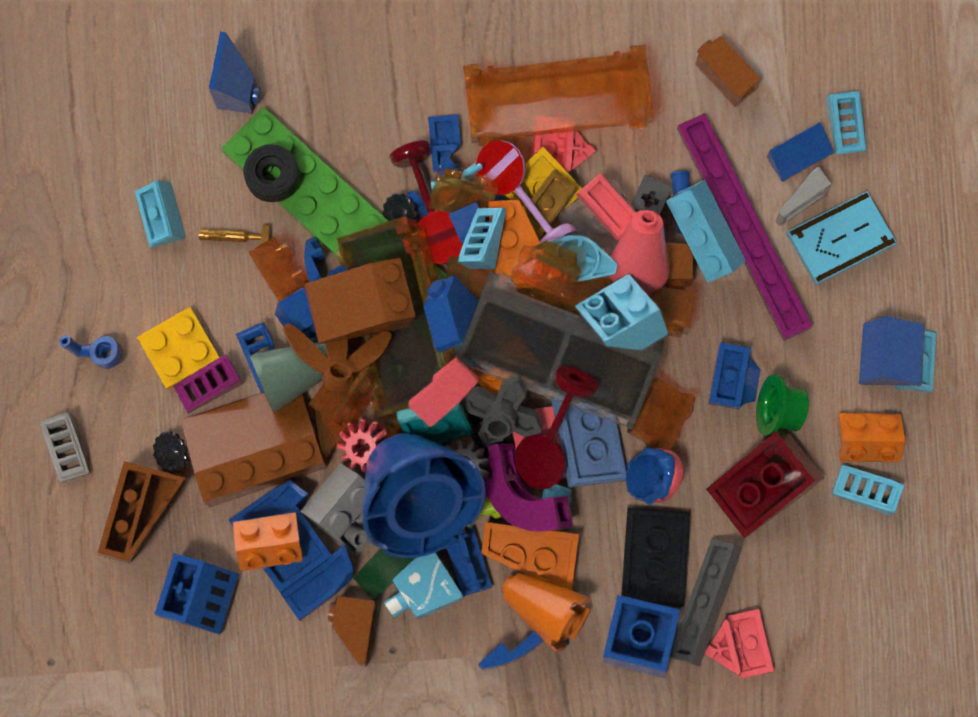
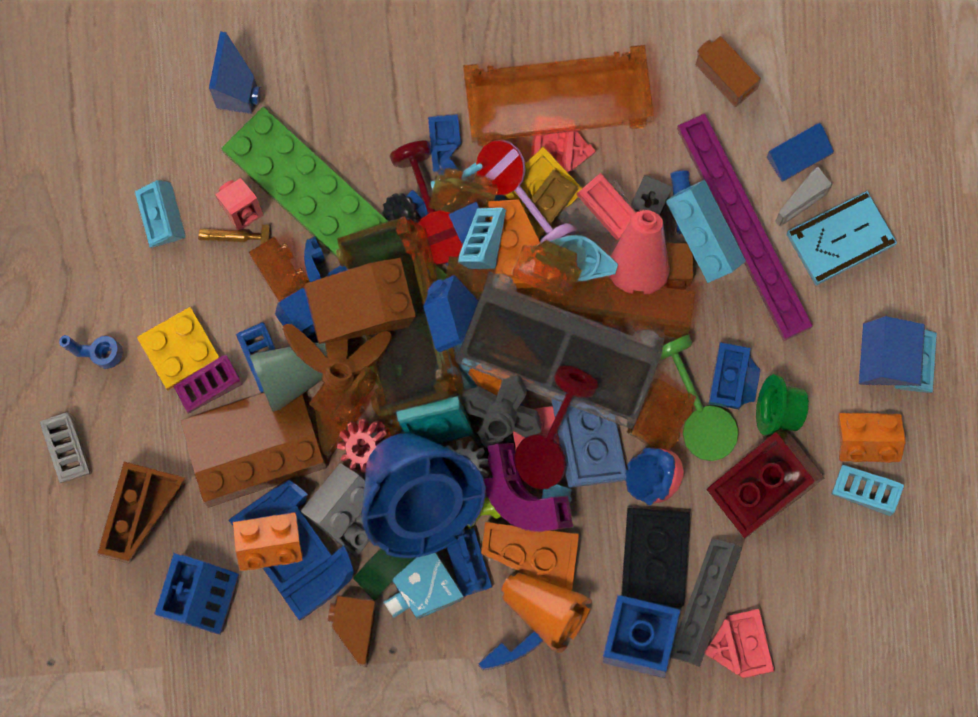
(170, 452): black piece -> none
(239, 203): none -> coral slope
(263, 158): black tyre -> none
(444, 392): coral slope -> none
(623, 315): medium azure slope -> none
(709, 430): none -> bright green piece
(856, 110): medium azure slope -> none

